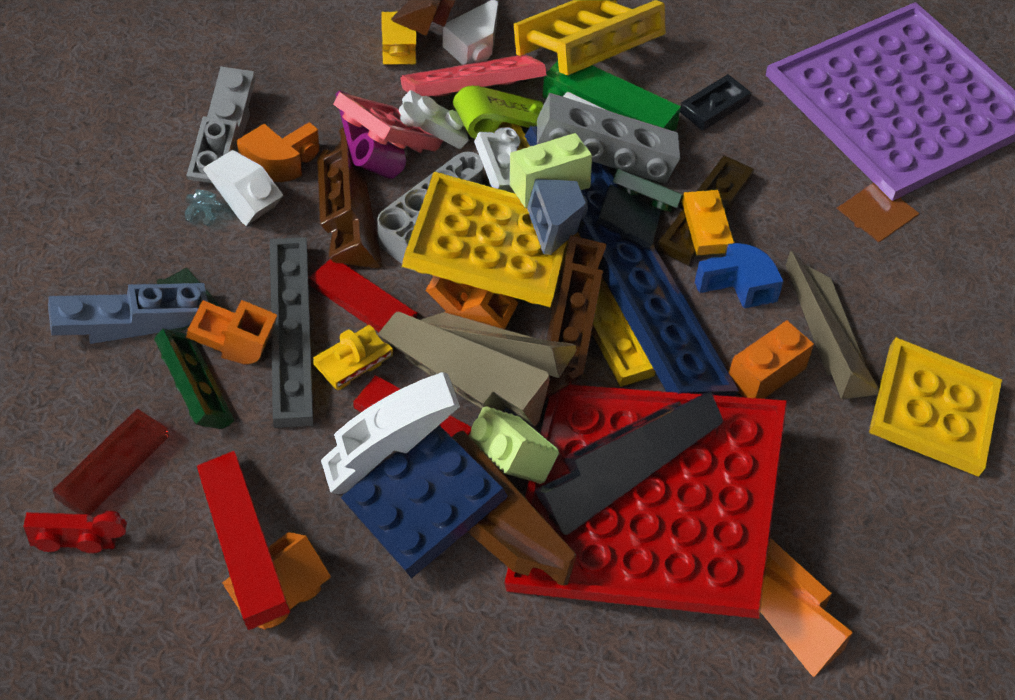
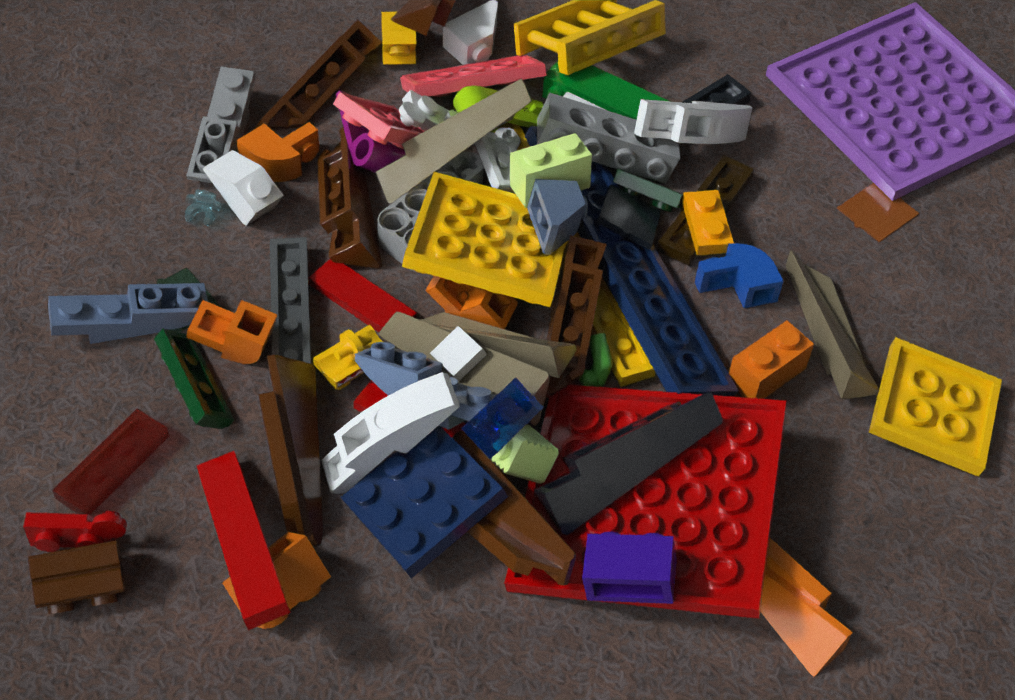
(77, 575): none -> reddish brown brick
(294, 444): none -> reddish brown wedge
(322, 79): none -> reddish brown wedge
(396, 369): none -> sand blue slope
(449, 138): none -> dark tan wedge
(458, 353): none -> white tile
(502, 418): none -> clear blue plate
(601, 363): none -> bright green arm
(630, 568): none -> dark purple brick
(693, 121): none -> white slope

